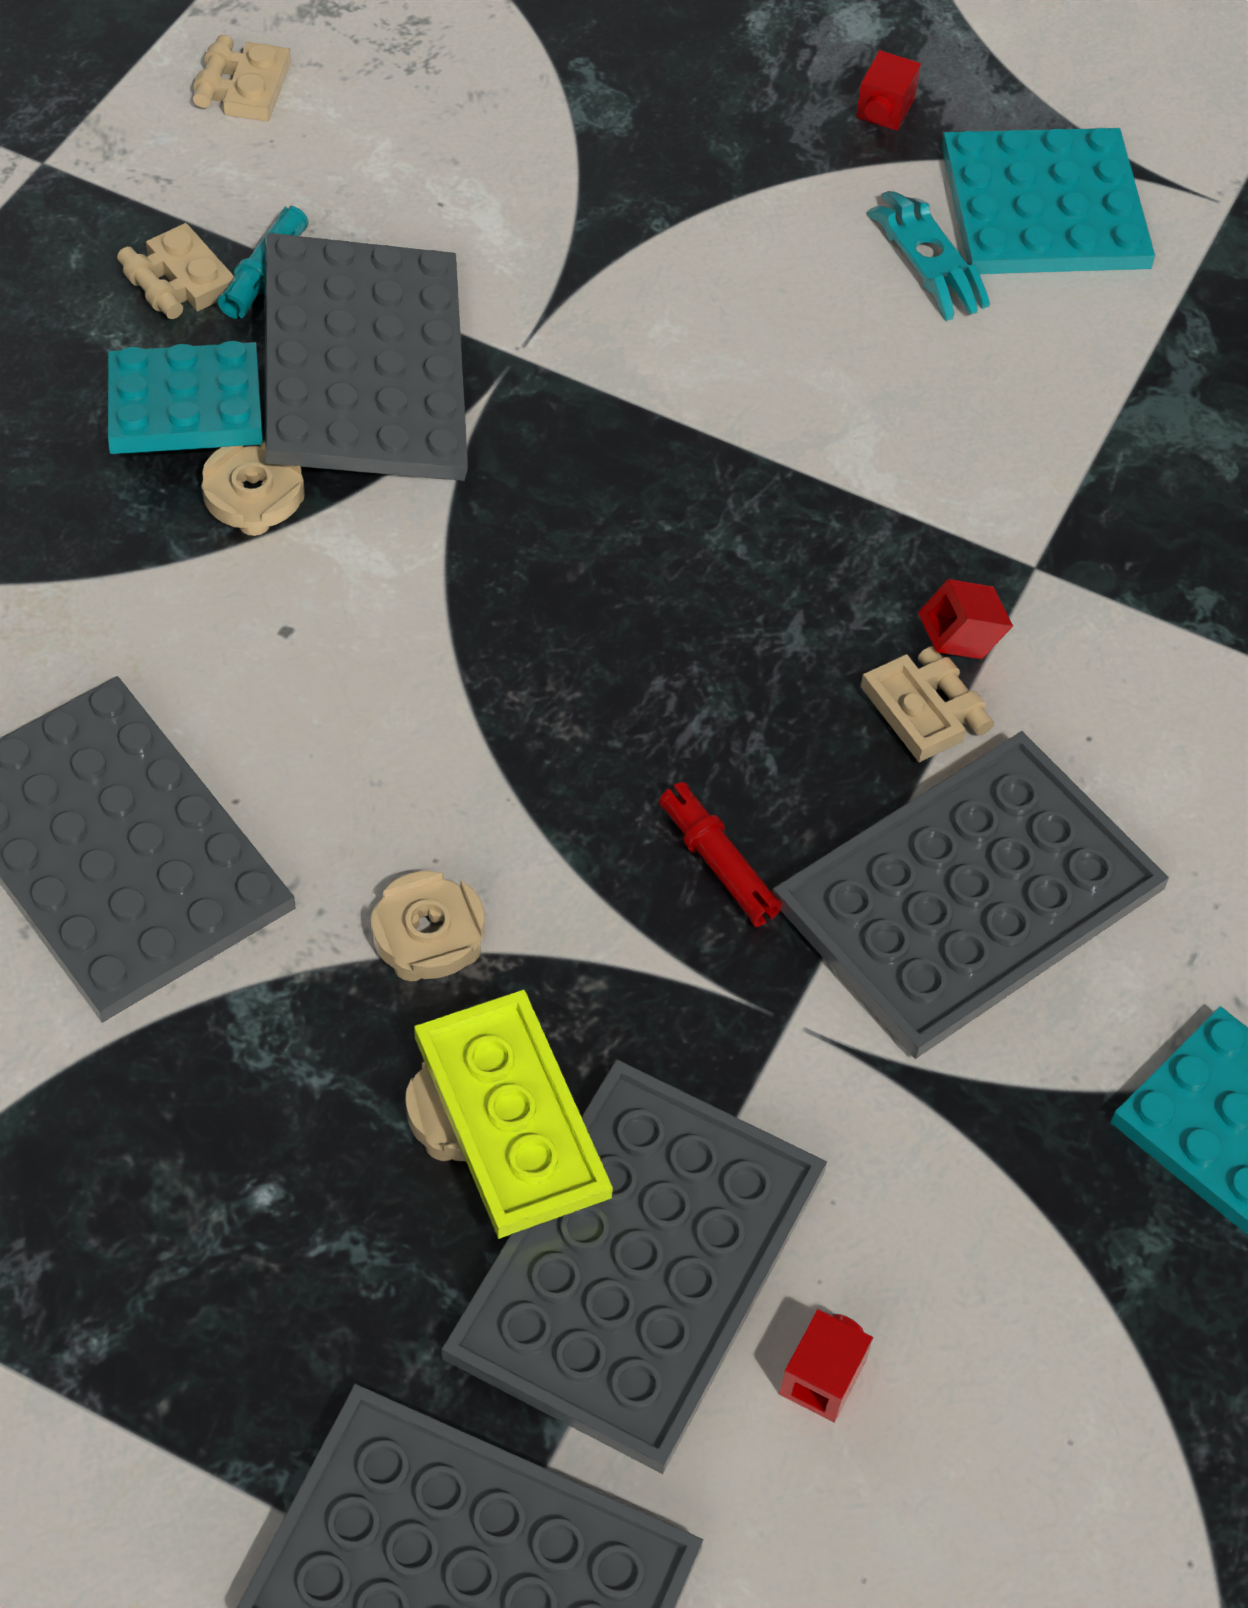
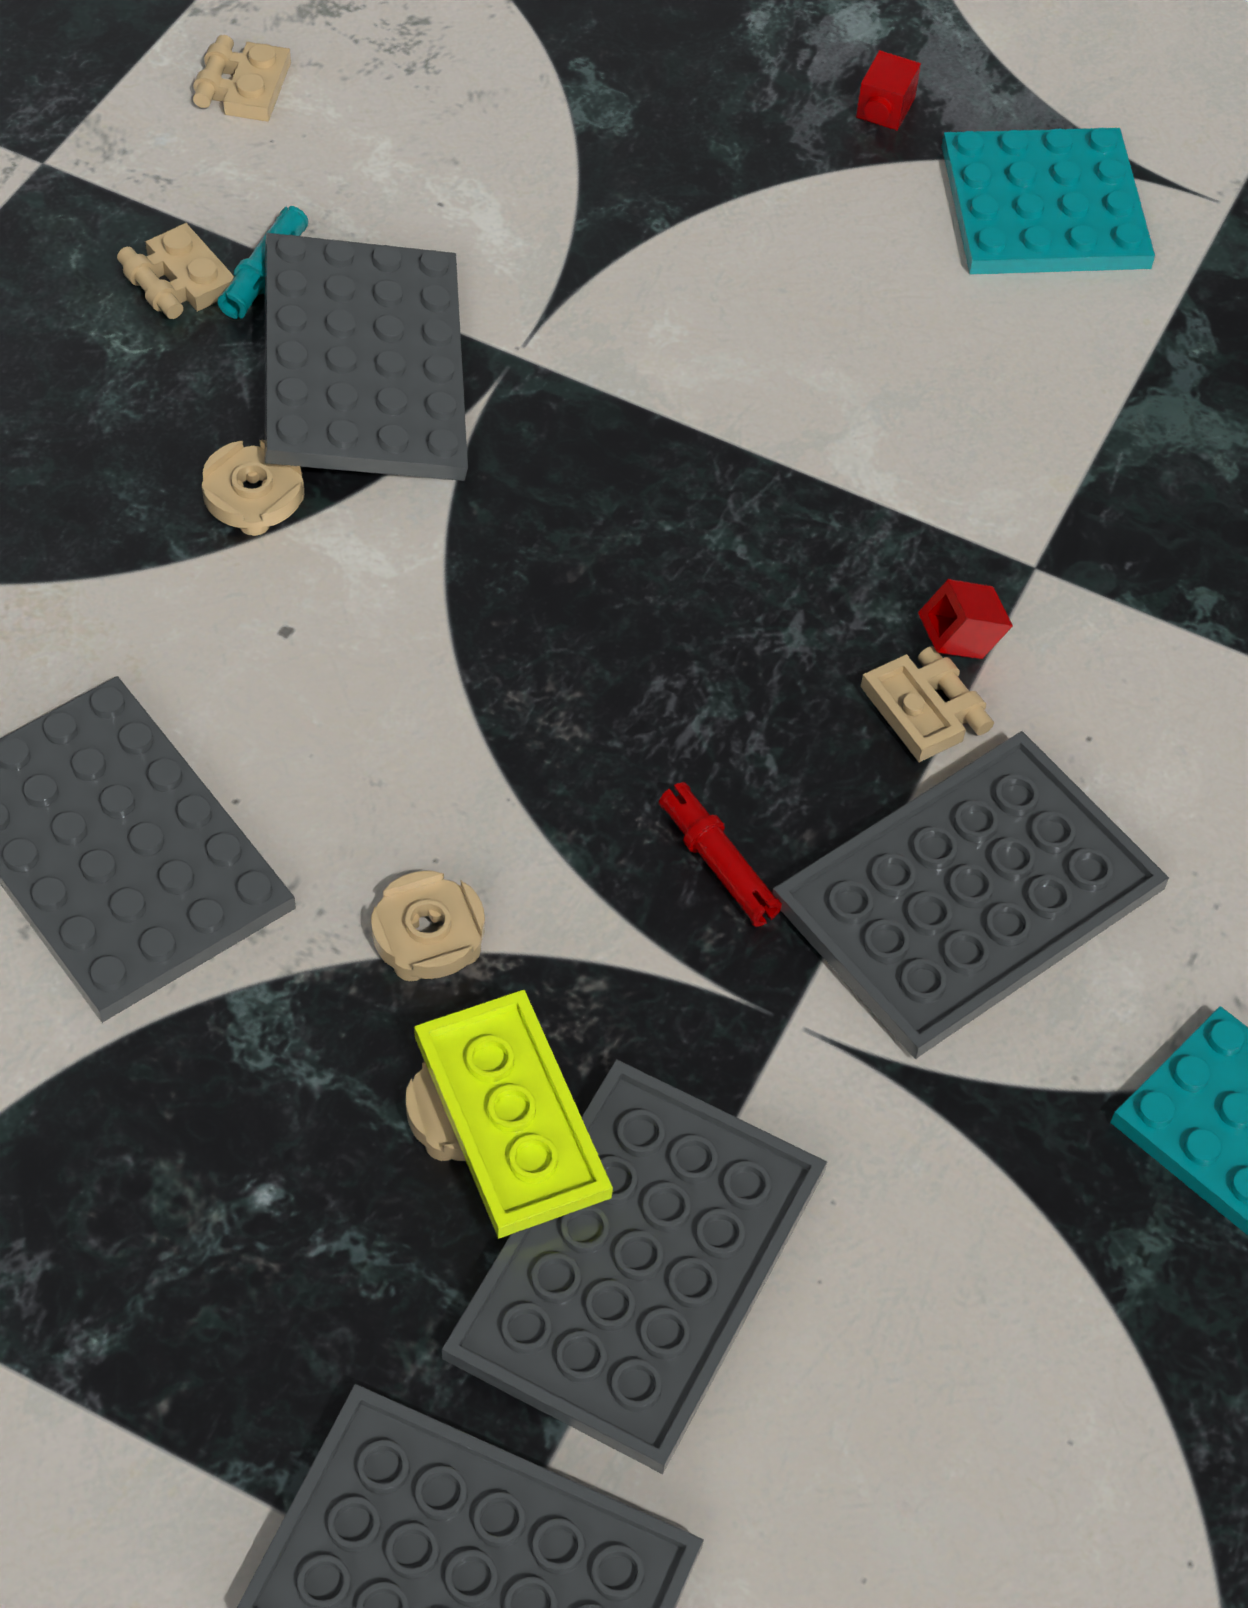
(183, 397): teal plate -> none
(826, 1364): red brick -> none
(936, 271): teal piece -> none

